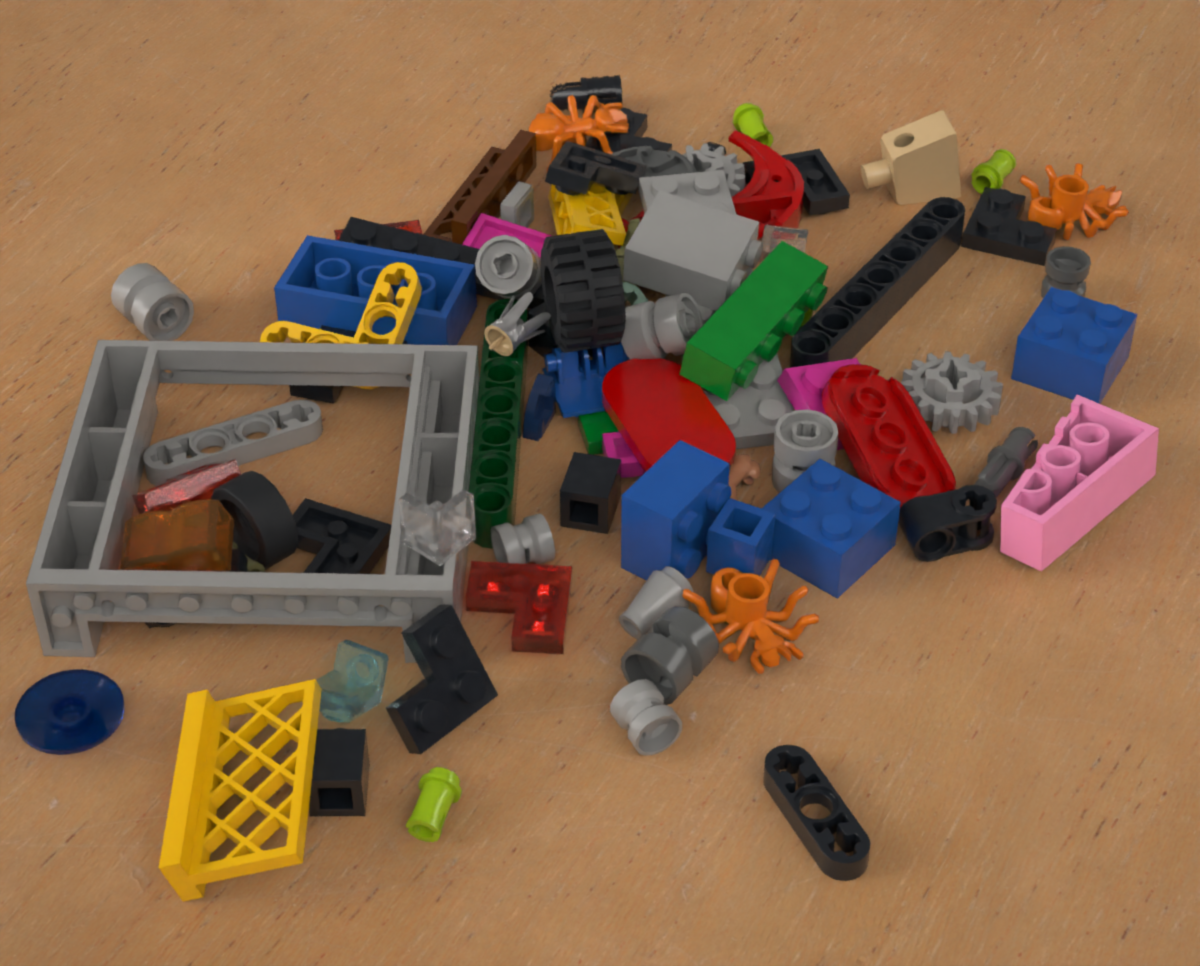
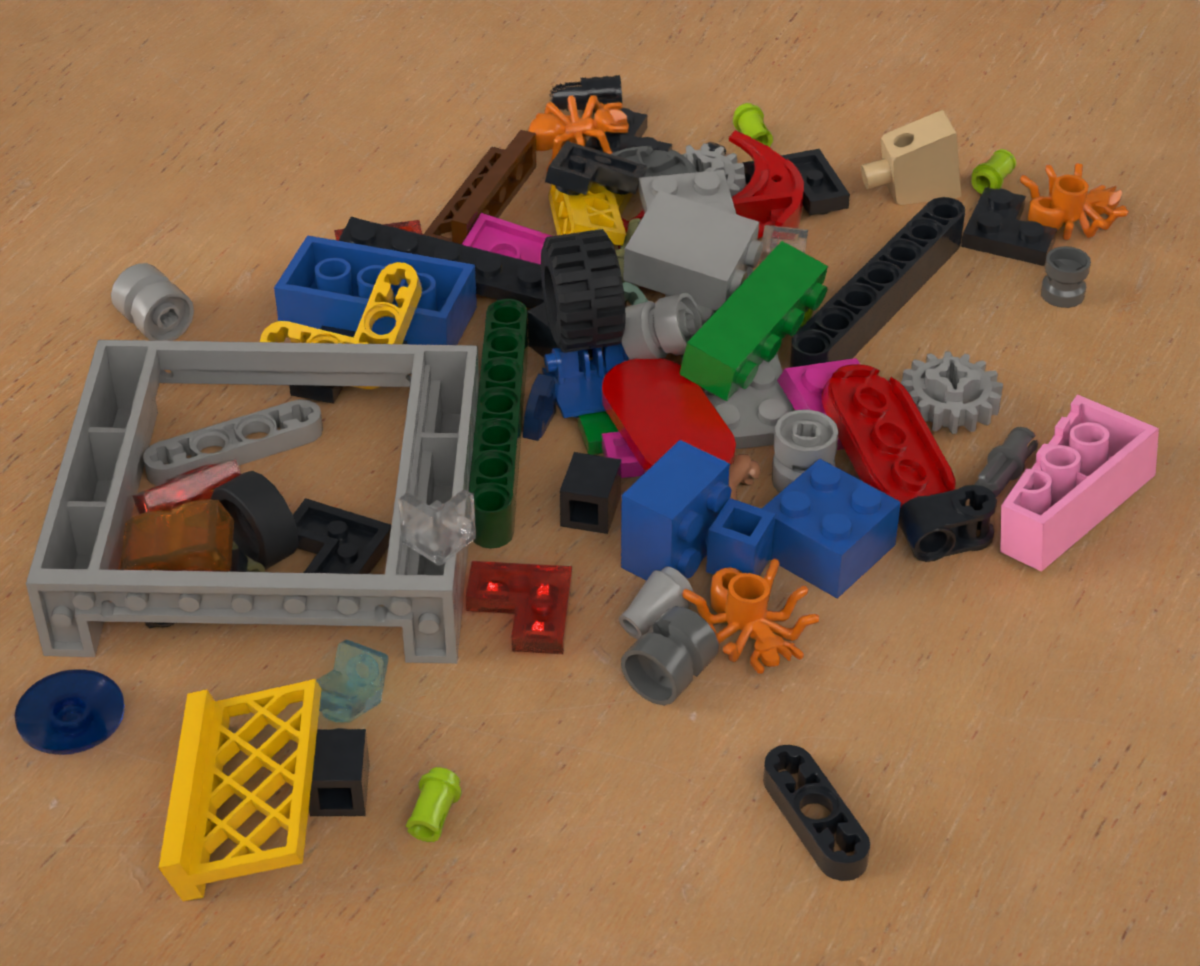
(453, 681): black plate -> none
(508, 267): light grey wheel -> none
(510, 330): flat silver piece -> none
(519, 205): light grey tile -> none
(523, 542): light grey wheel -> none
(649, 721): light grey wheel -> none
(1073, 346): blue brick -> none

